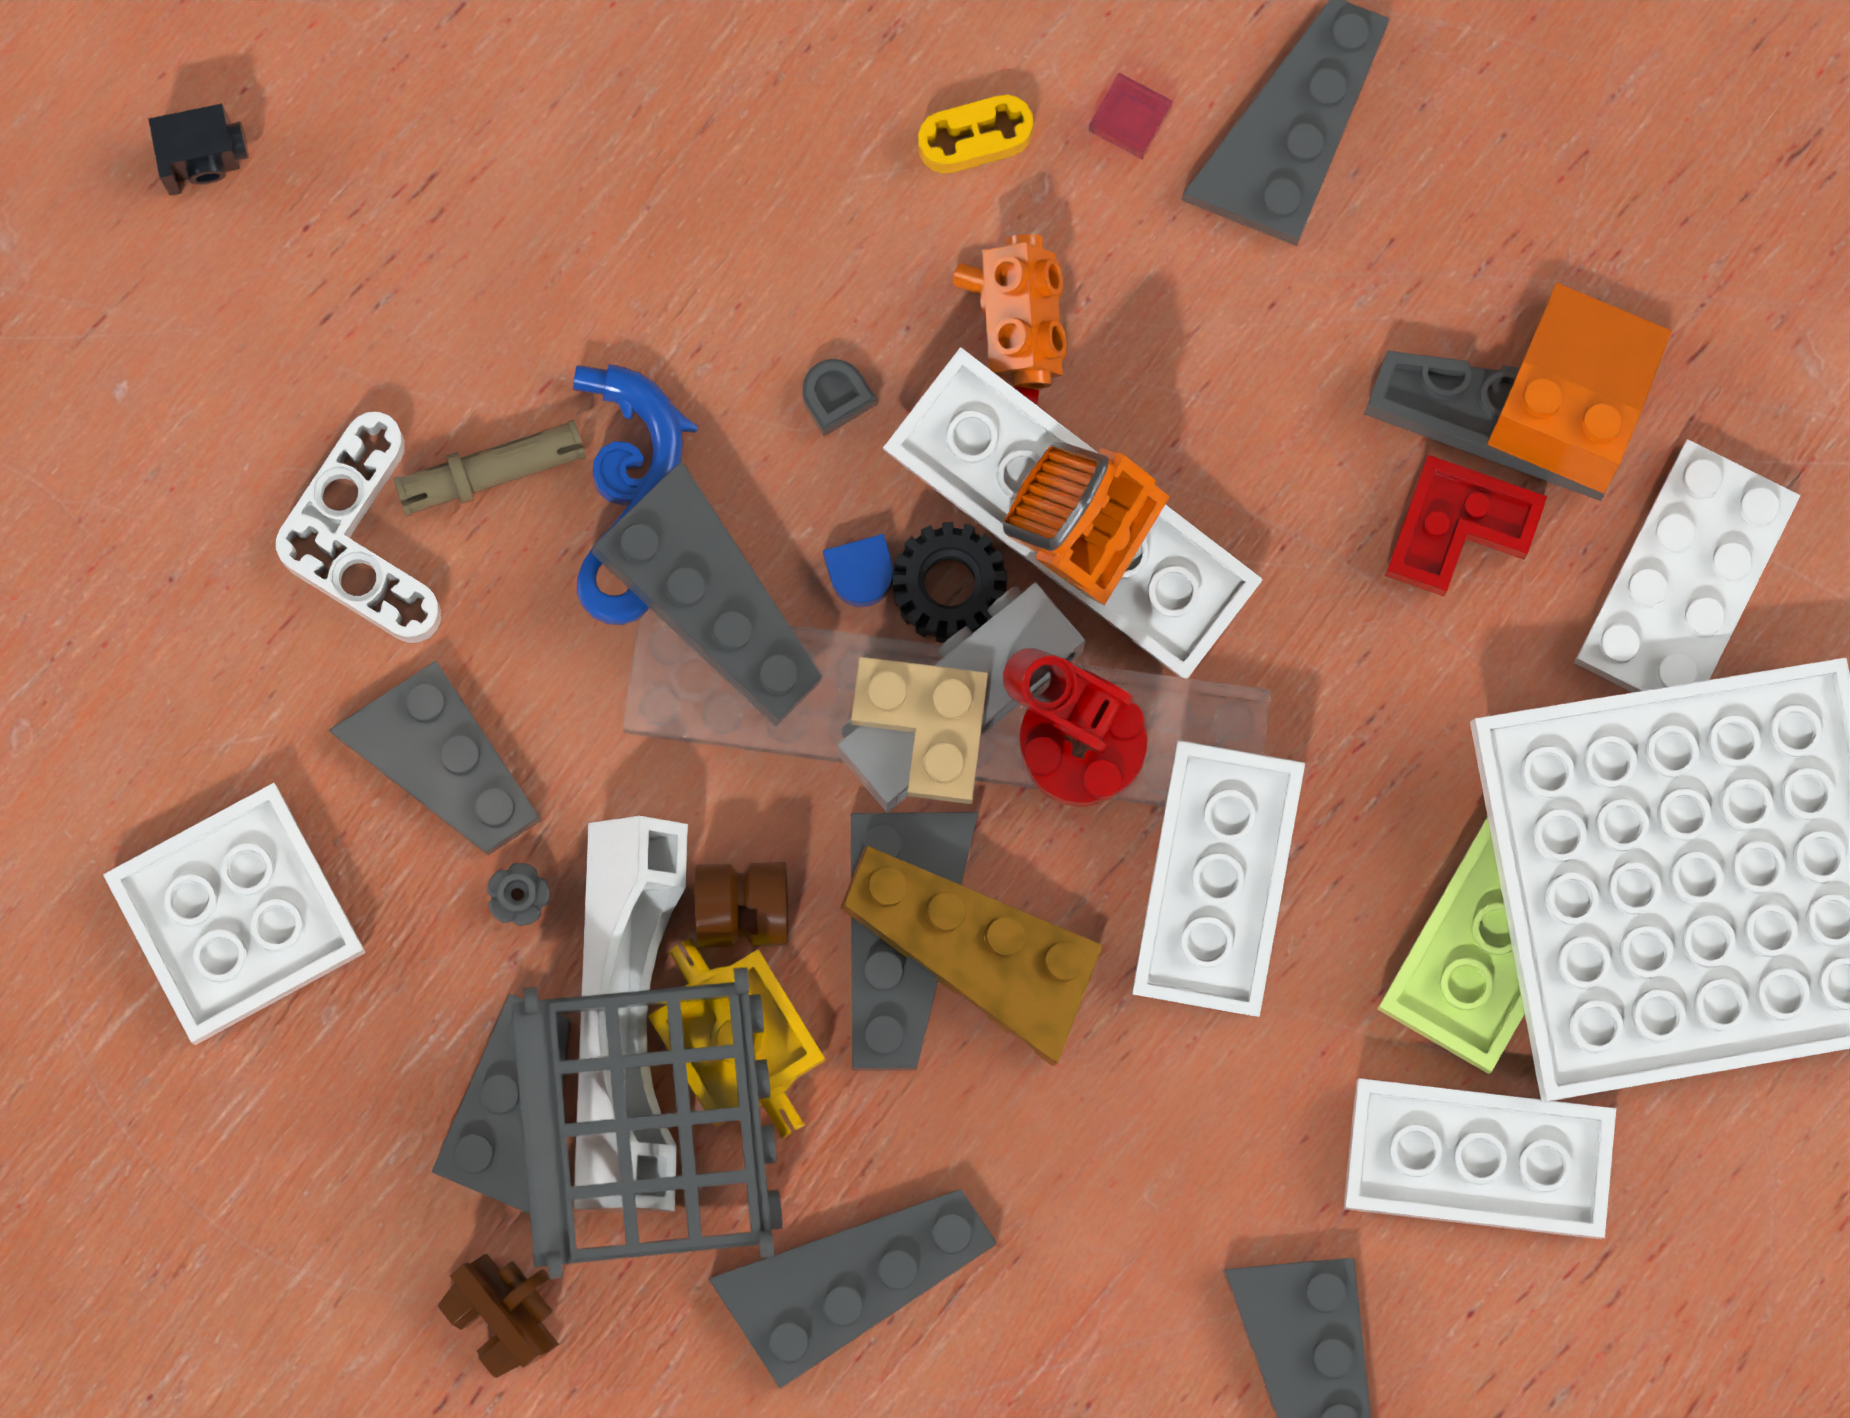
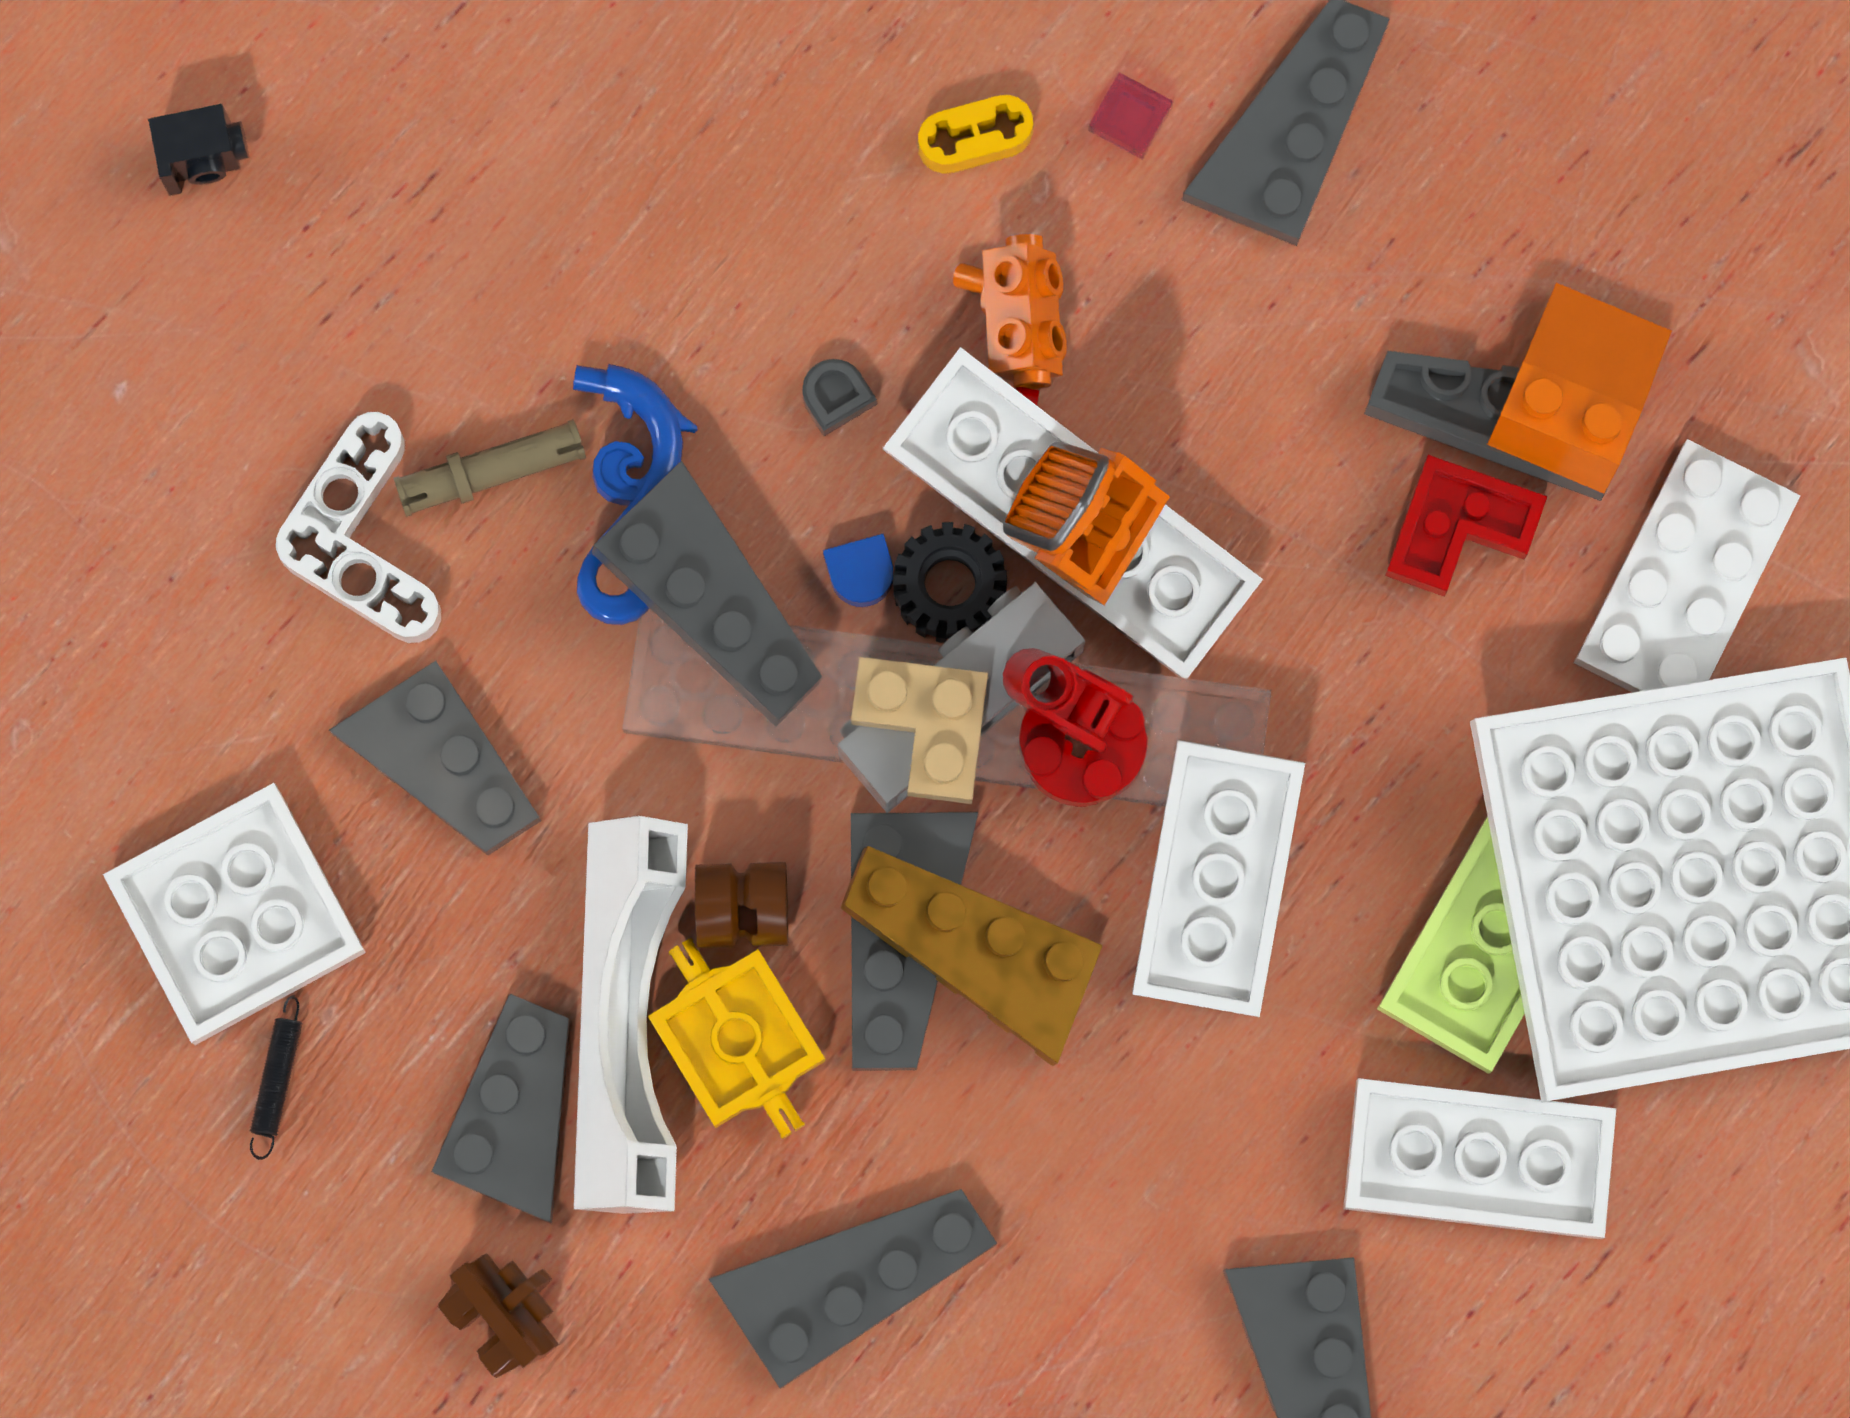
(276, 1078): none -> black piece
(521, 911): dark grey plate -> none
(547, 1134): dark grey window -> none

